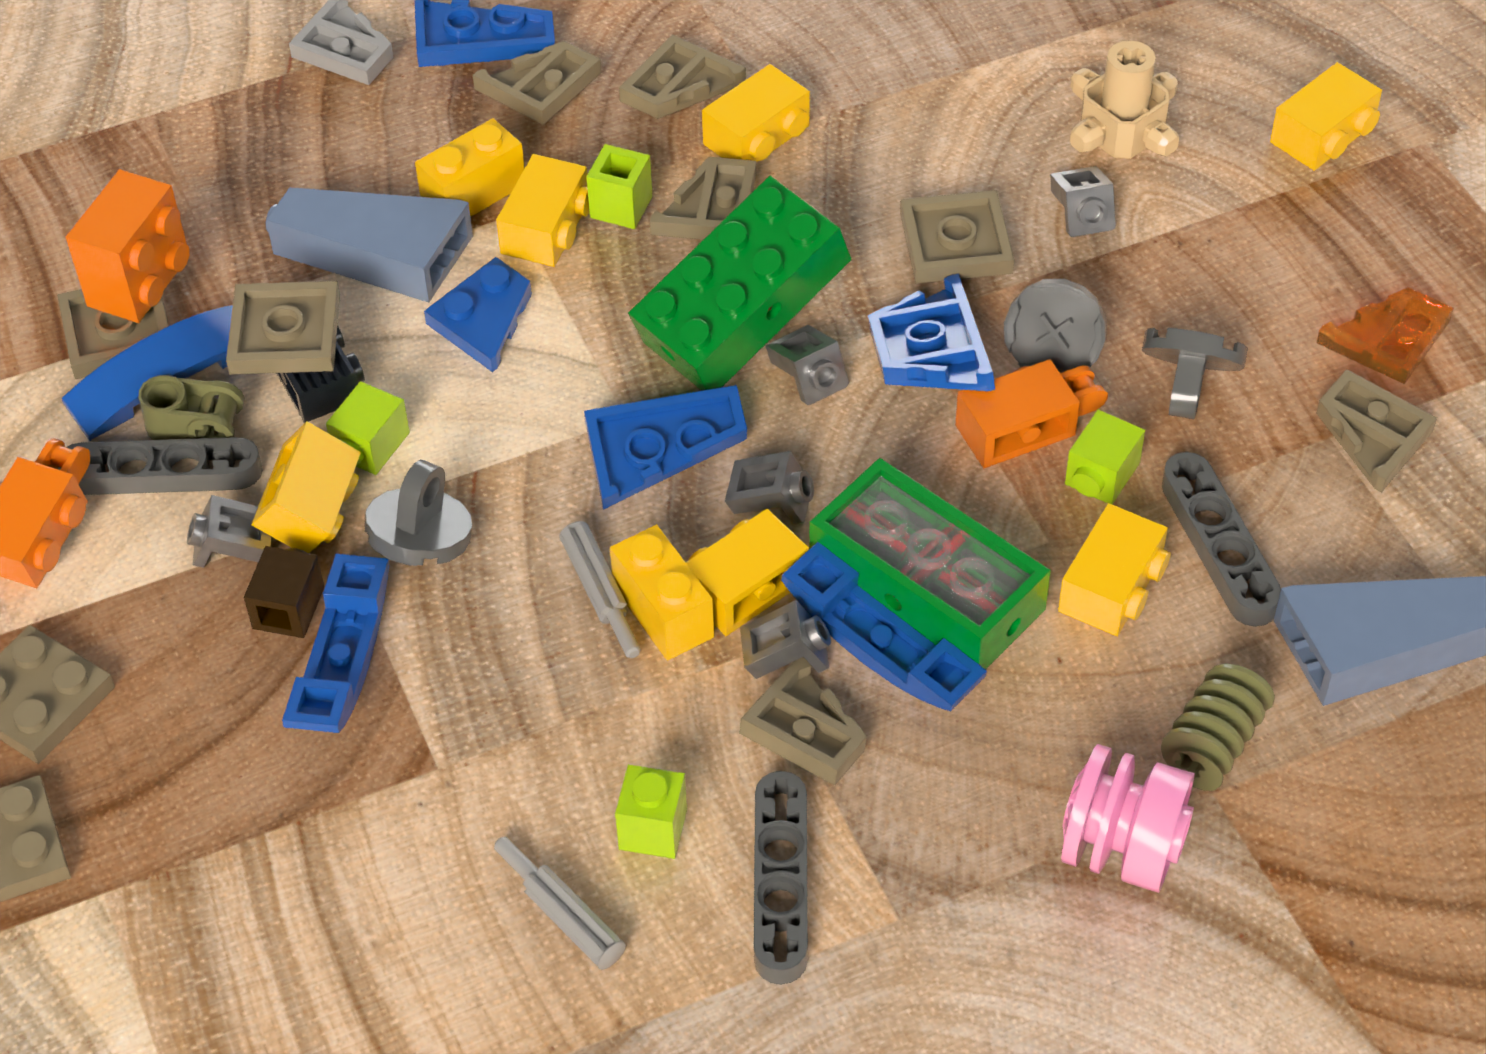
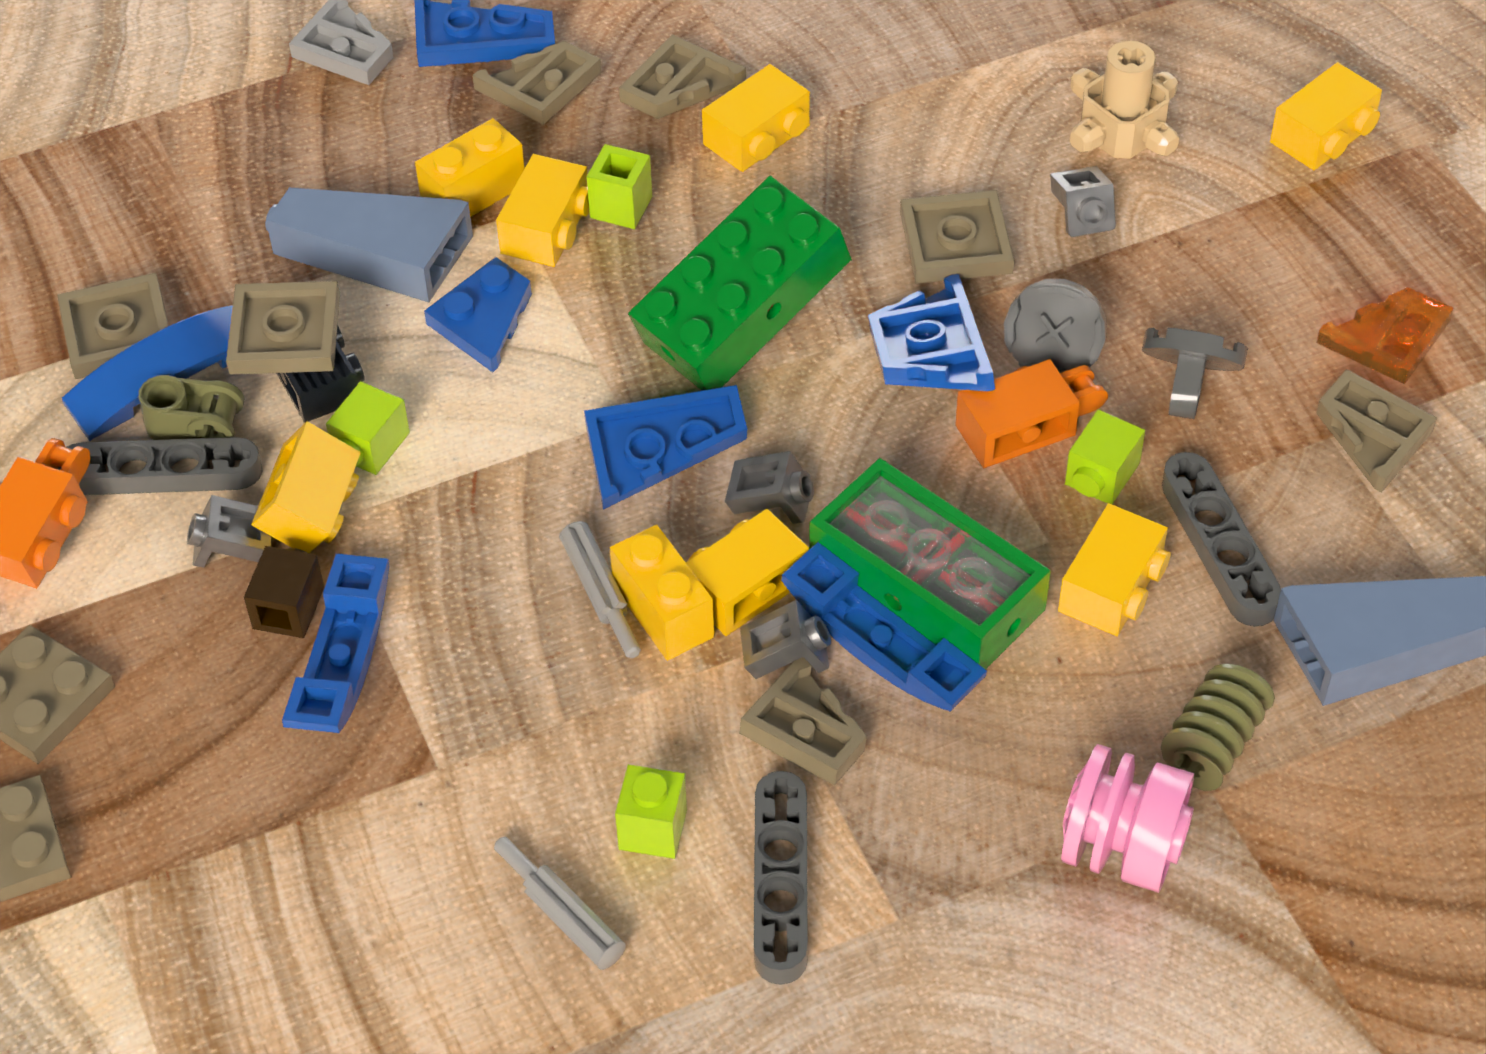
(128, 246): orange brick -> none
(418, 519): dark grey tile -> none
(706, 198): dark tan wing -> none
(812, 361): flat silver bracket -> none

